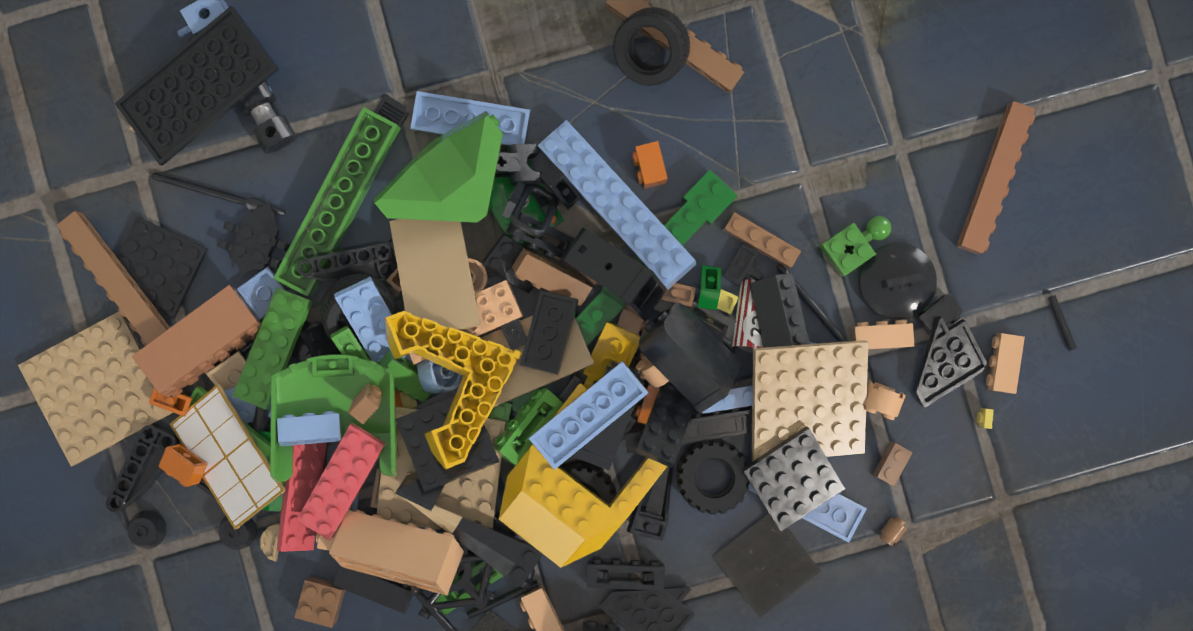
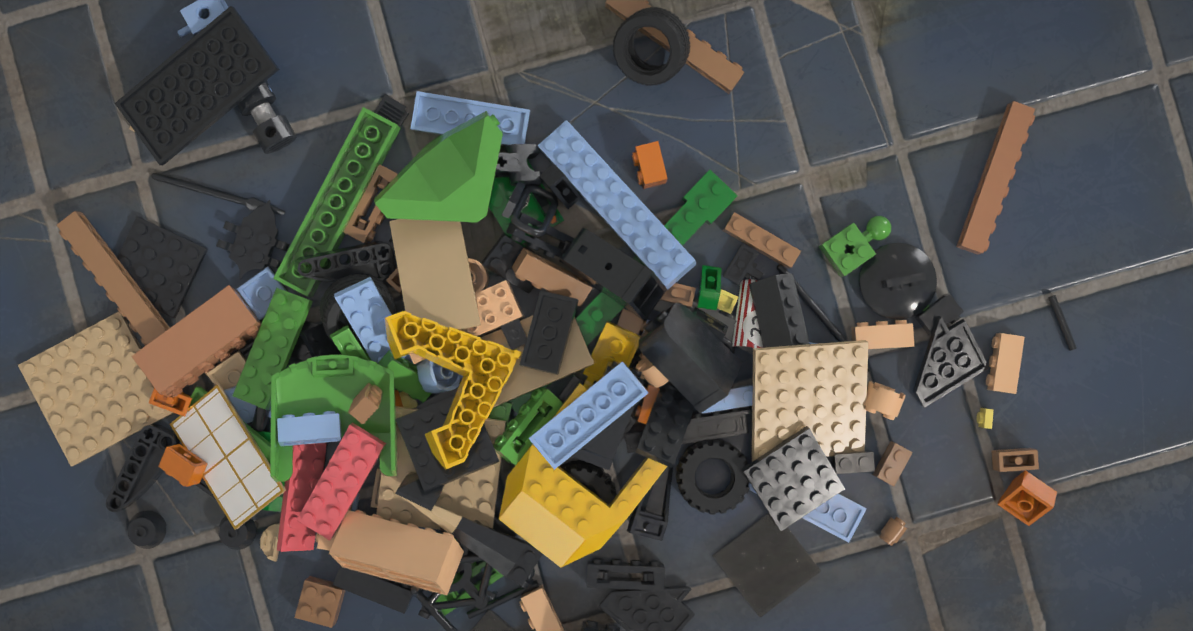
(376, 216): none -> medium nougat brick
(853, 462): none -> brick
(1015, 459): none -> medium nougat brick
(1028, 498): none -> orange slope

